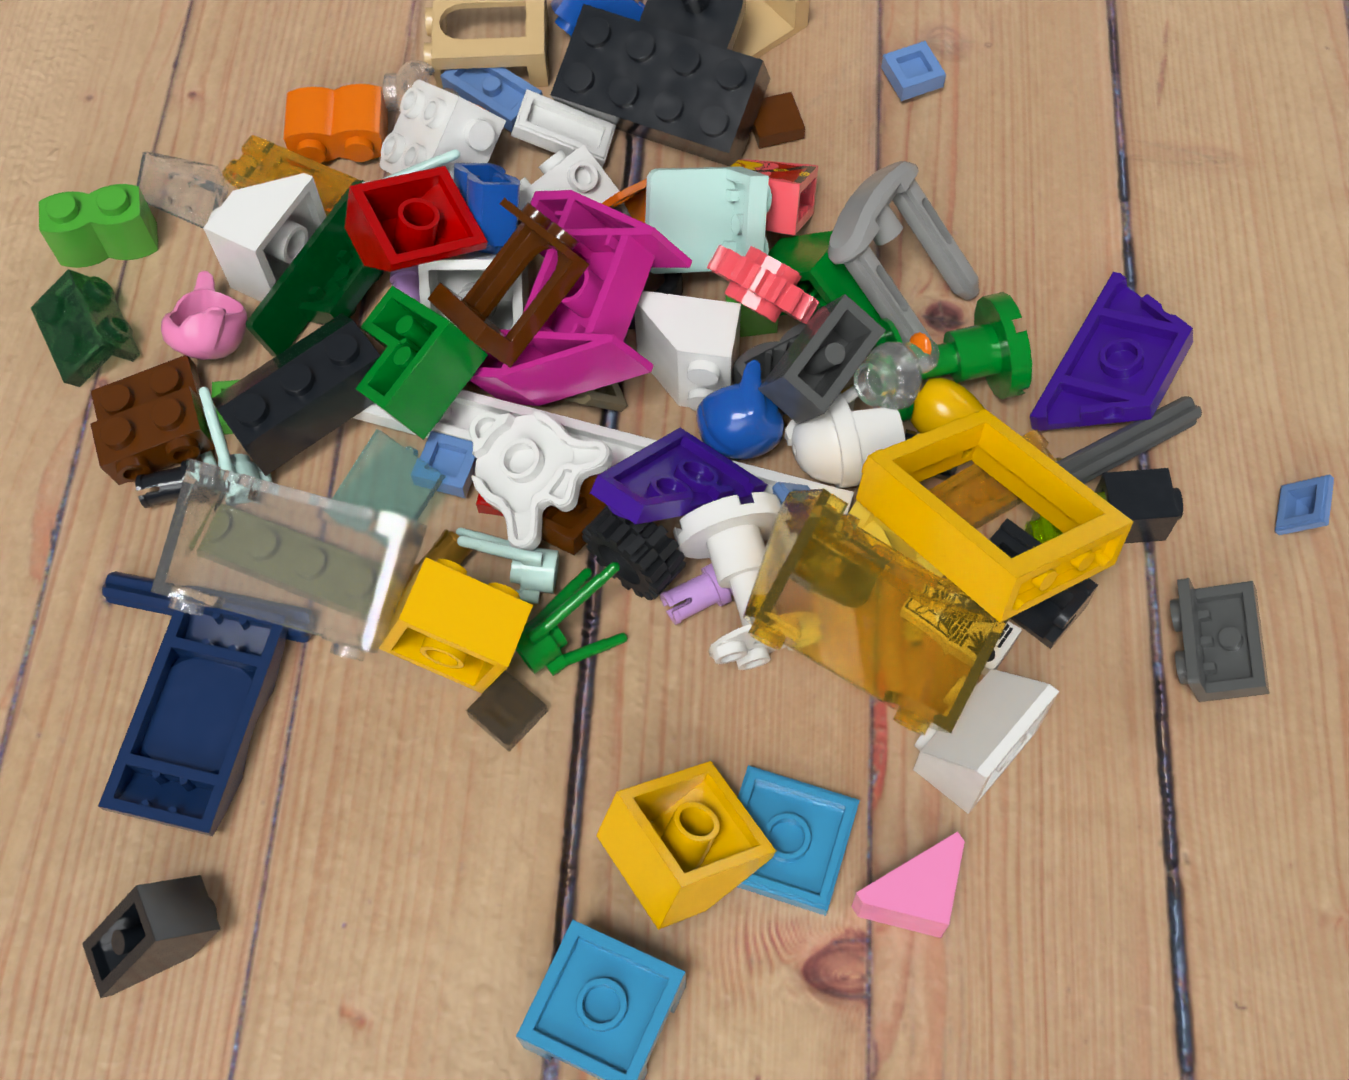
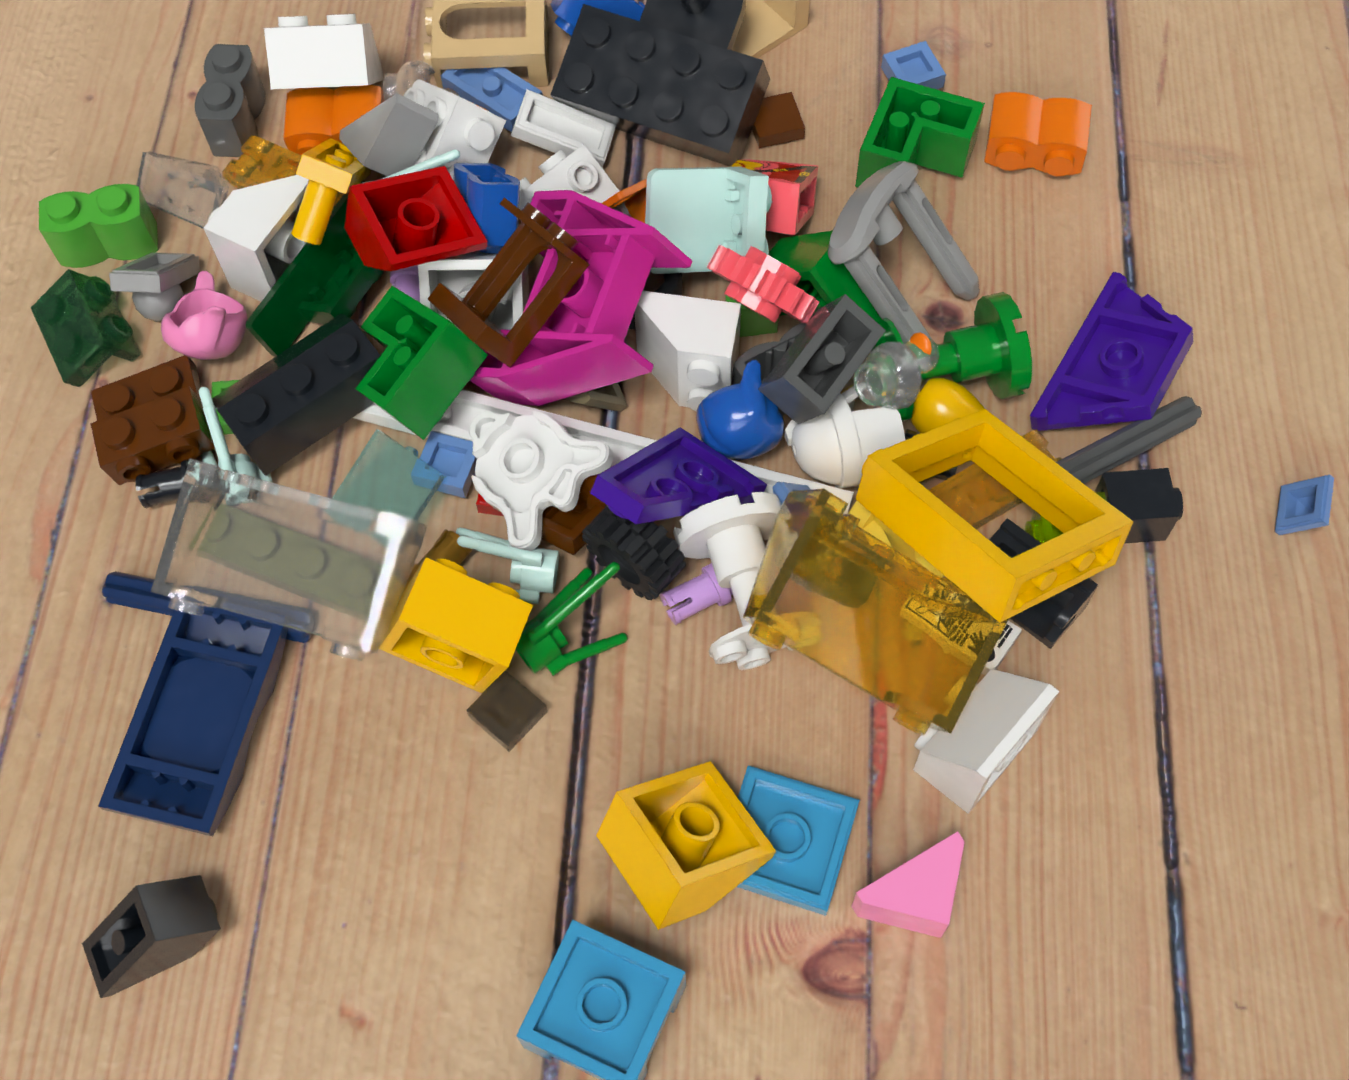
(155, 281): none -> light grey tile
(229, 99): none -> dark grey brick
(322, 54): none -> white slope
(330, 171): none -> yellow piece
(390, 135): none -> light grey slope
(920, 128): none -> green brick
(1038, 133): none -> orange brick
(1220, 640): dark grey bracket -> none

